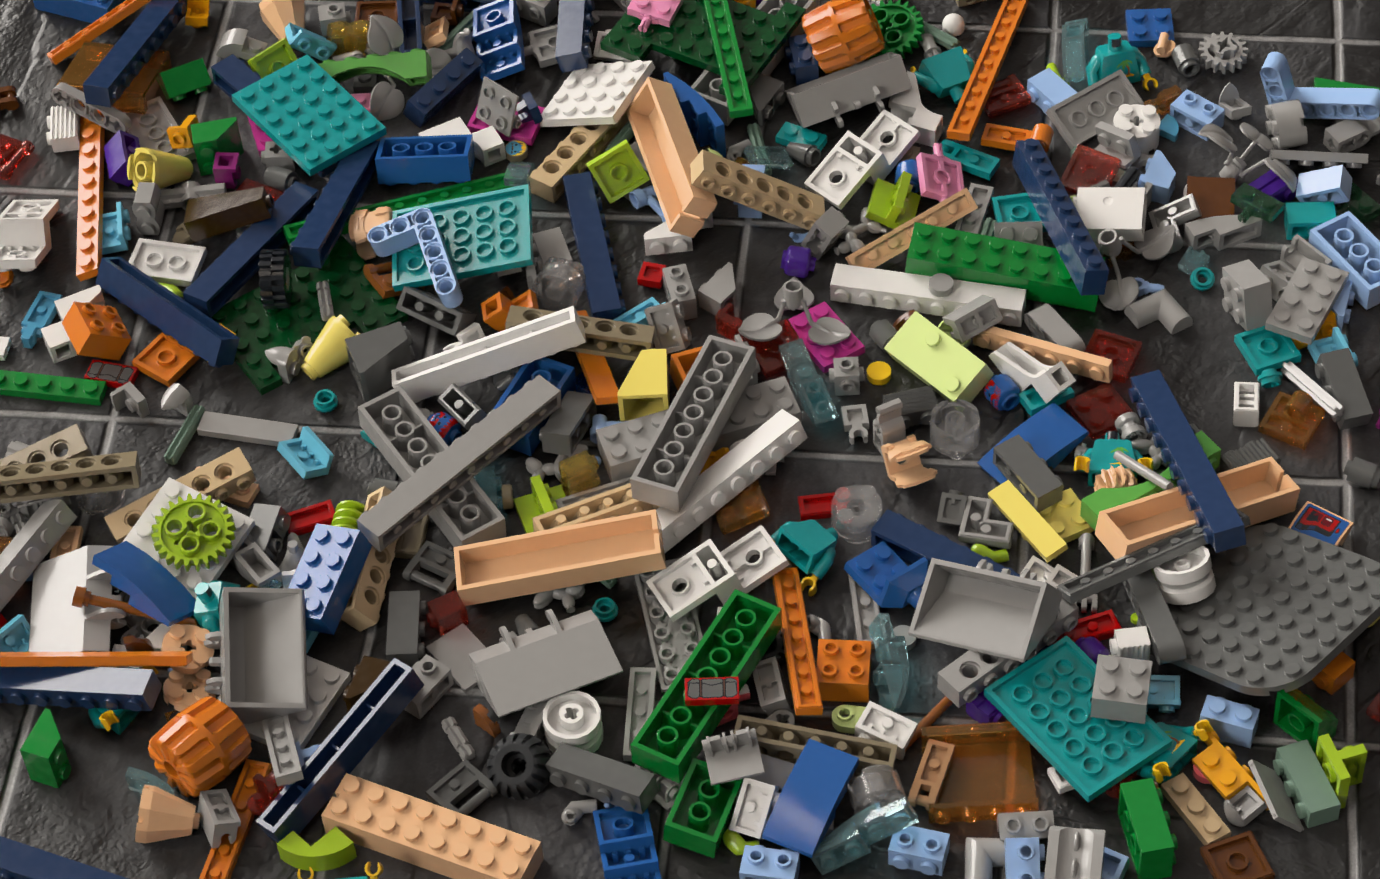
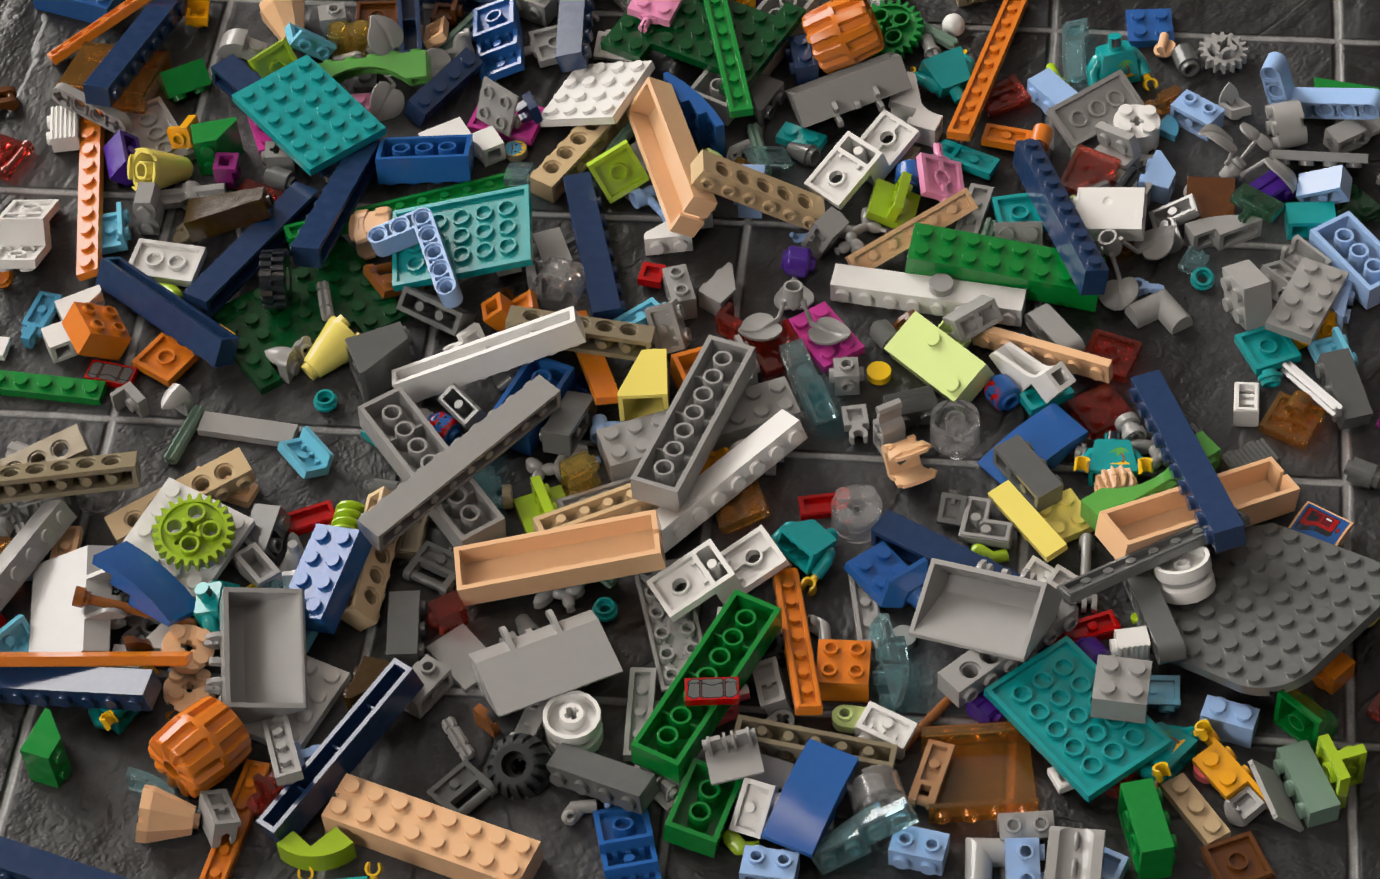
(1143, 470): light grey bar -> none

